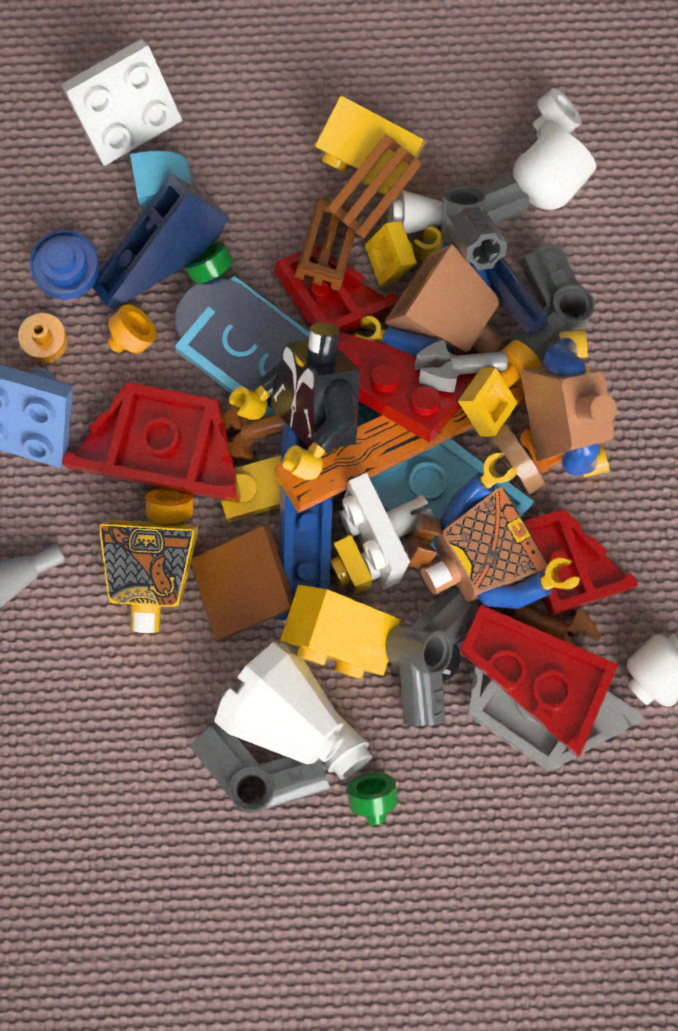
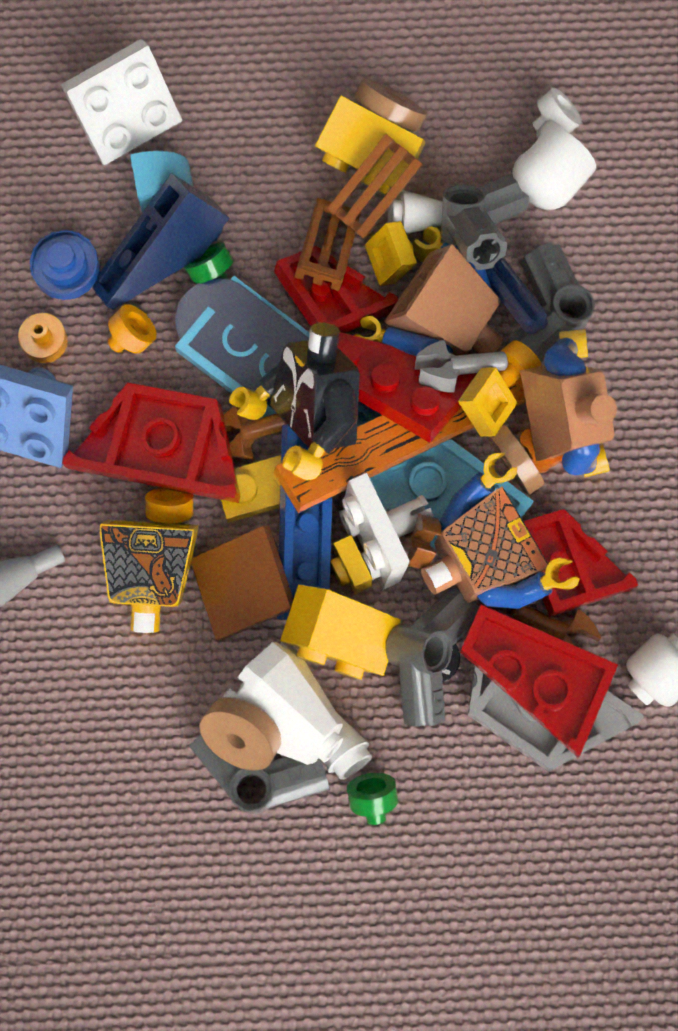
(240, 733): none -> medium nougat piece
(390, 105): none -> medium nougat piece

